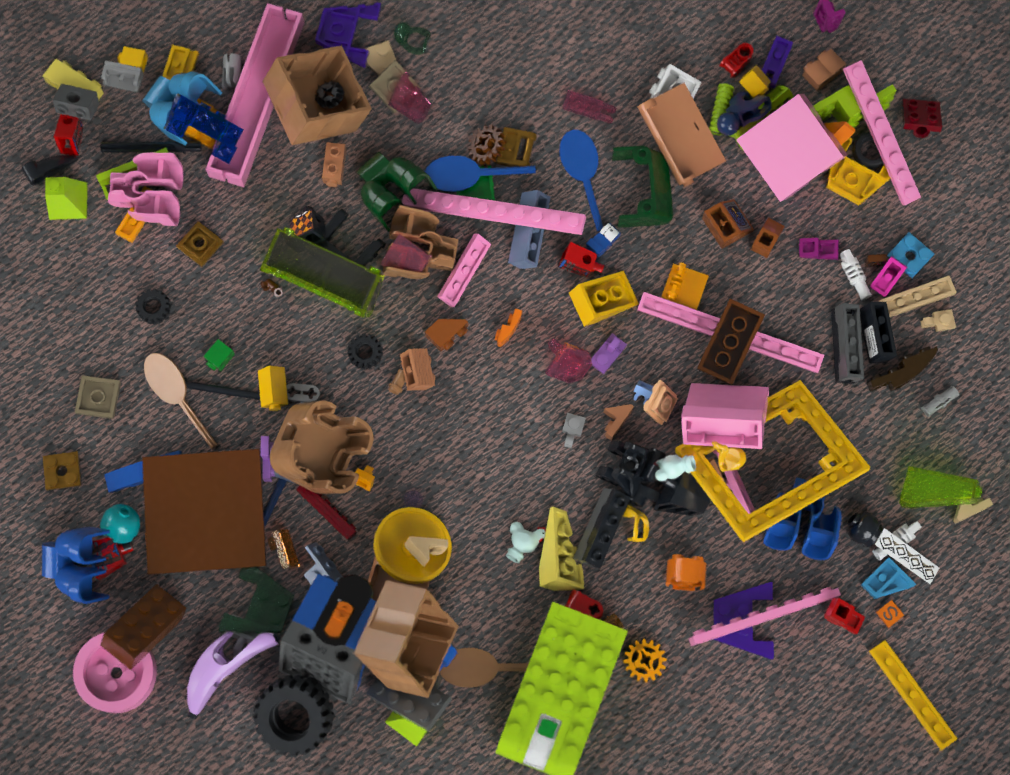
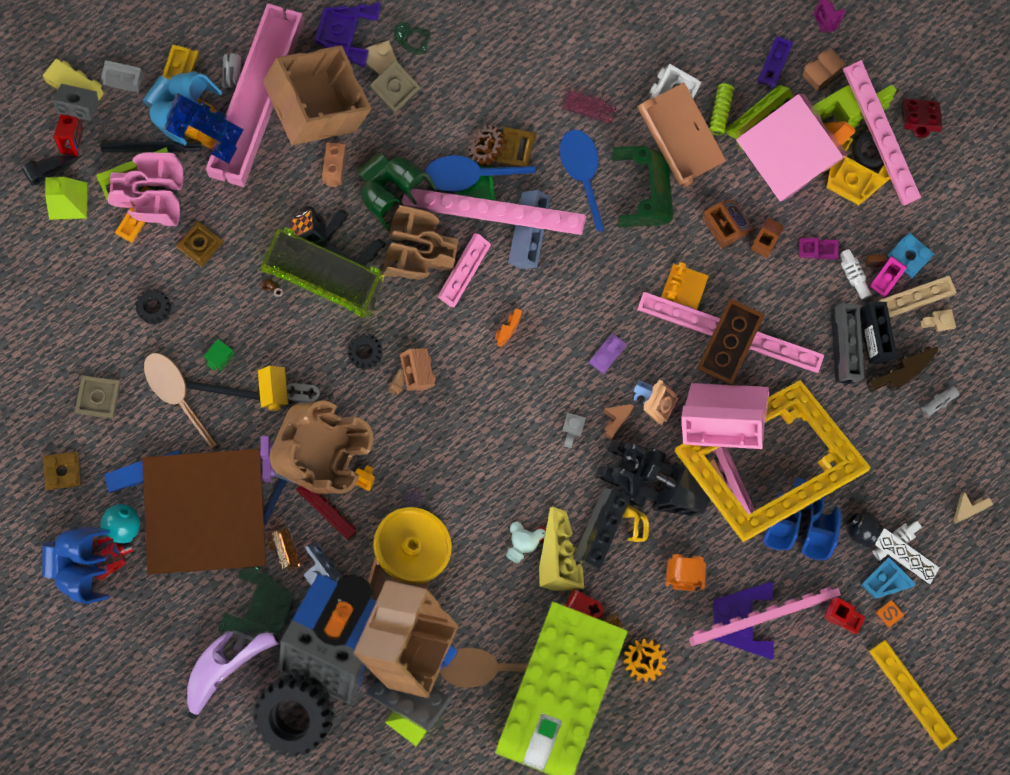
(102, 691): bright pink brick -> none
(133, 57): yellow brick -> none
(143, 626): reddish brown brick -> none
(329, 101): black gear -> none
(406, 255): clear pink slope -> none
(409, 100): clear pink slope -> none
(422, 546): tan slope -> none
(443, 330): dark orange slope -> none
(569, 363): clear pink piece -> none
(573, 259): red torso -> none
(603, 240): blue leg -> none
(603, 298): yellow slope -> none
(673, 466): light aqua animal -> none
(730, 457): yellow piece -> none
(735, 61): red piece -> none
(742, 112): dark blue piece -> none
(755, 82): yellow brick -> none
(935, 489): clear neon green slope -> none

